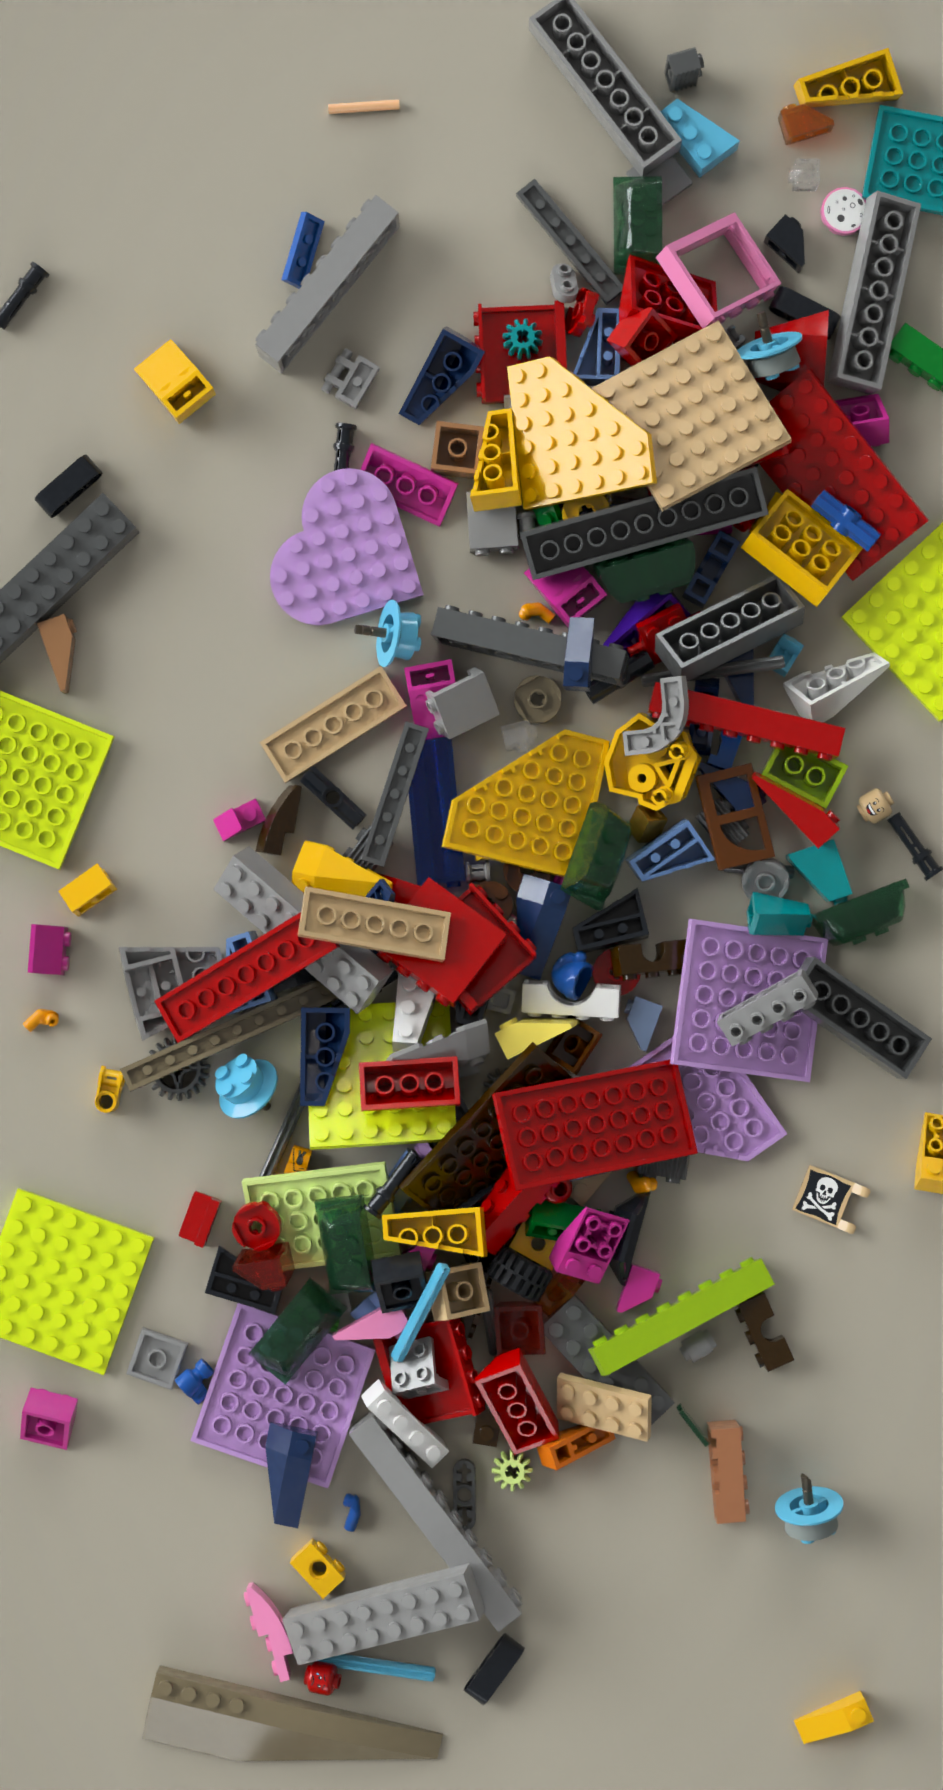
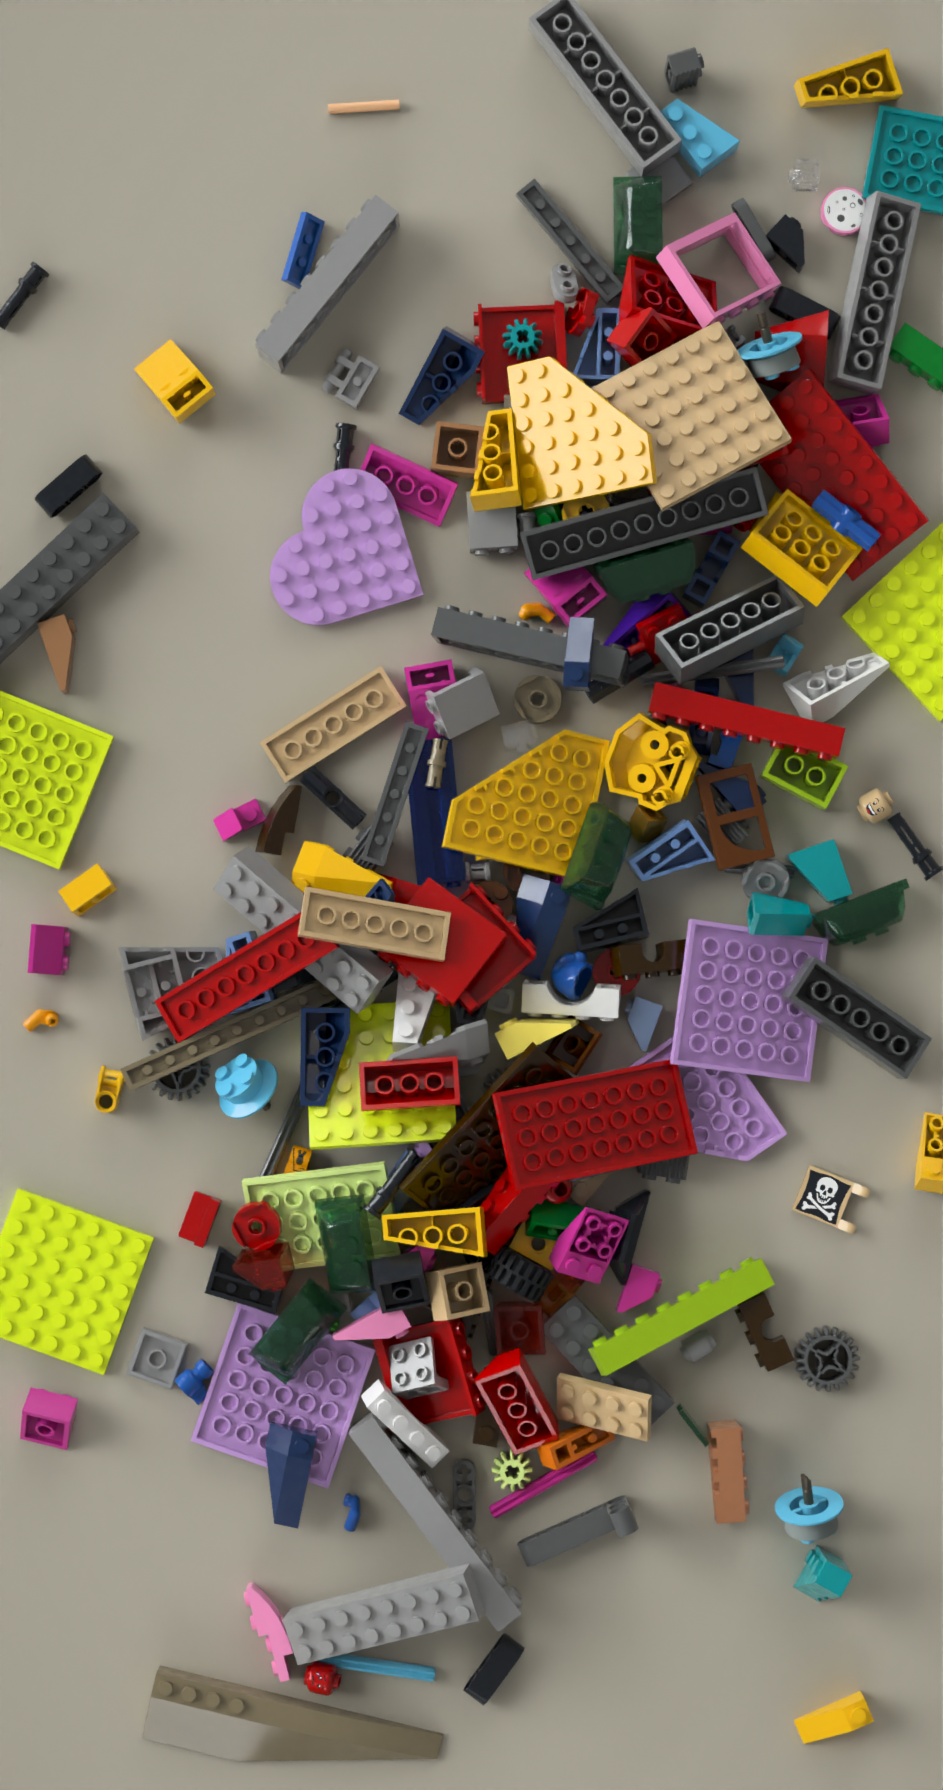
(323, 1581): yellow brick -> none
(395, 634): medium azure piece -> none
(420, 1312): medium azure axle -> none
(436, 763): none -> dark tan pin
(540, 1485): none -> dark pink axle
(579, 1529): none -> dark grey beam
(641, 1184): light orange arm -> none
(670, 723): light grey plate -> none
(751, 224): none -> dark grey beam
(768, 1007): light grey brick -> none
(802, 123): clear orange slope -> none
(806, 815): red wedge -> none
(823, 1575): none -> teal wedge
(844, 1371): none -> dark grey gear

